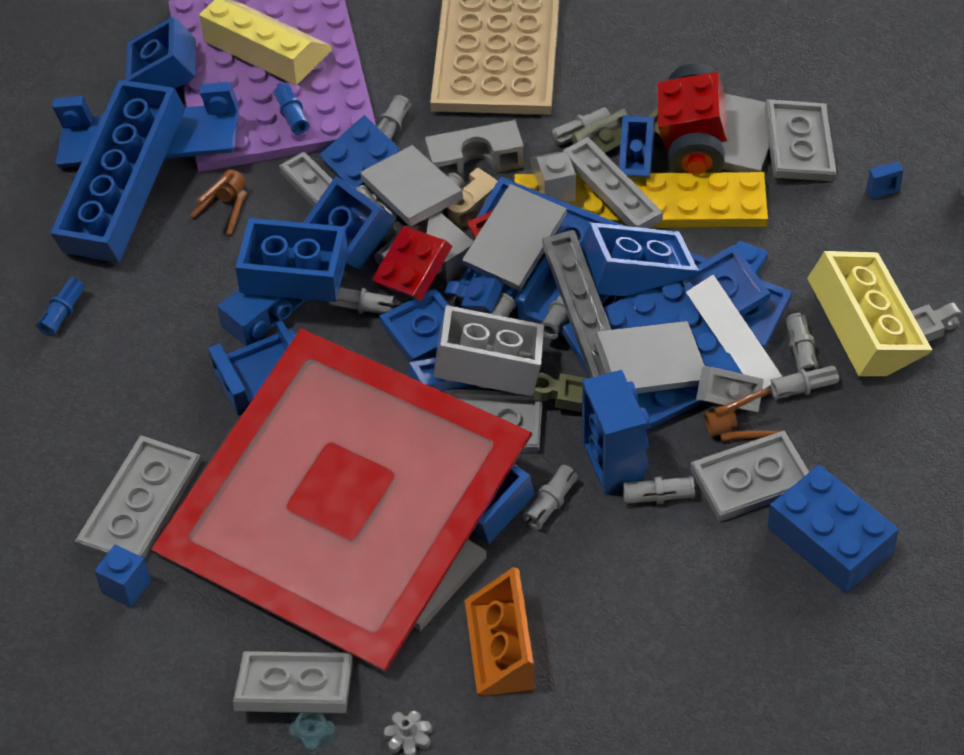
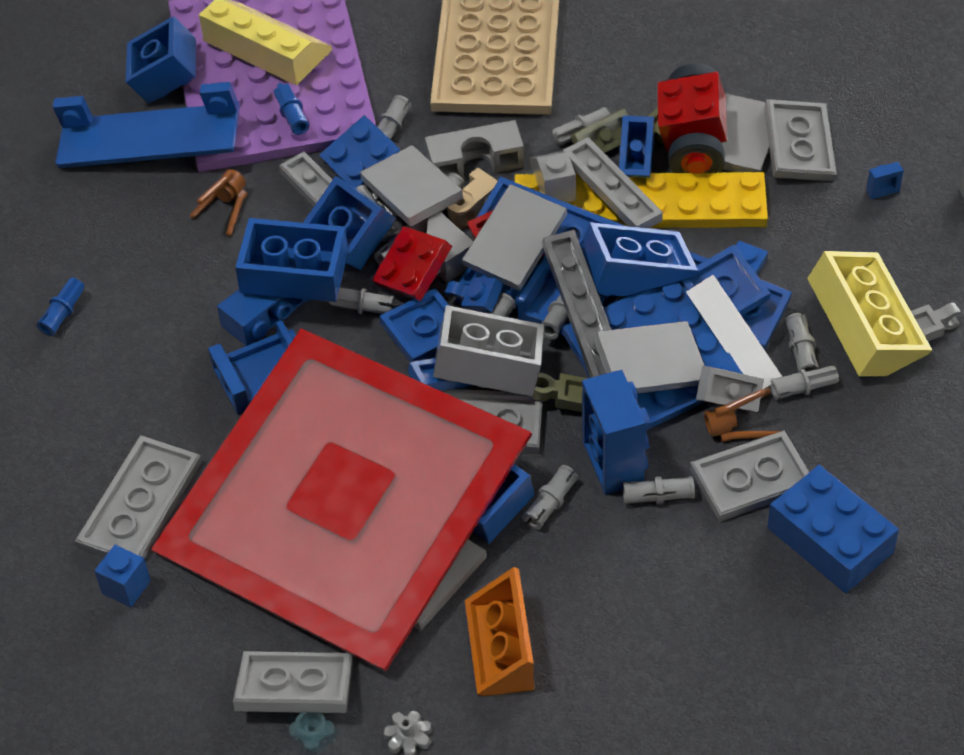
(118, 171): blue brick -> none

